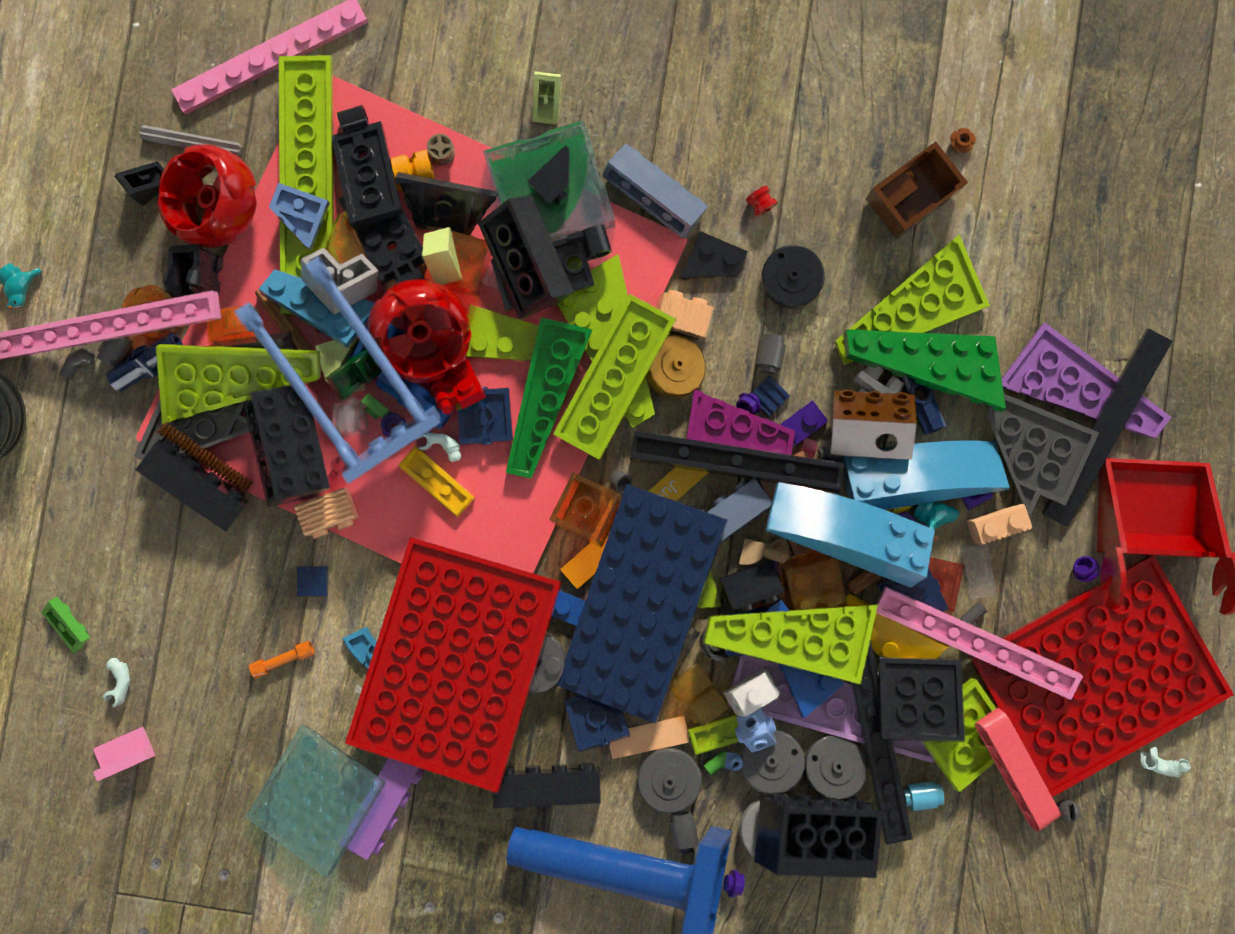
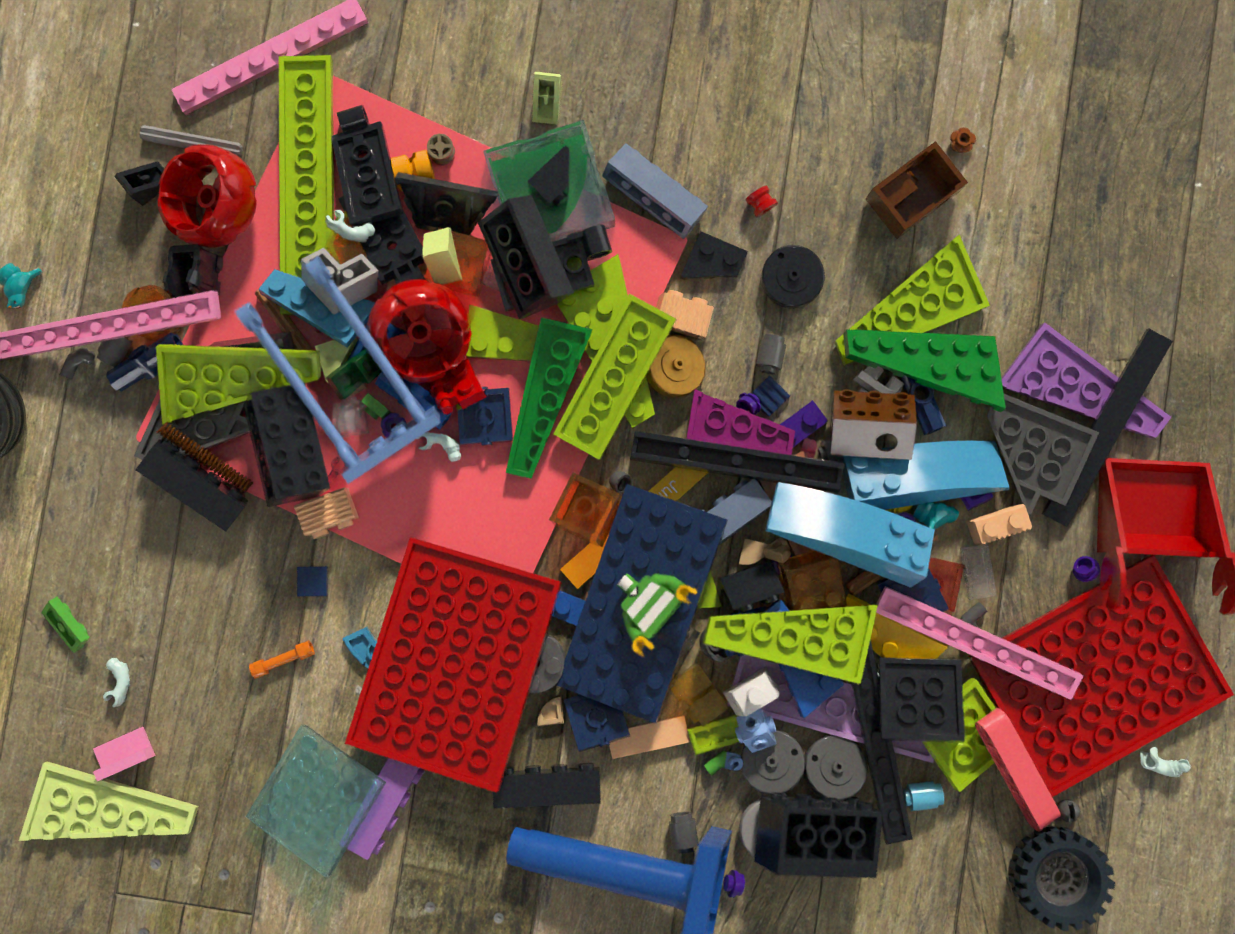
(79, 806): none -> yellowish green wing
(228, 327): slope -> none
(299, 212): medium blue wing -> none
(356, 234): none -> light aqua piece
(436, 481): yellow tile -> none
(551, 712): none -> tan tile
(650, 605): none -> torso
(669, 780): dark grey wheel -> none
(1087, 892): none -> black wheel

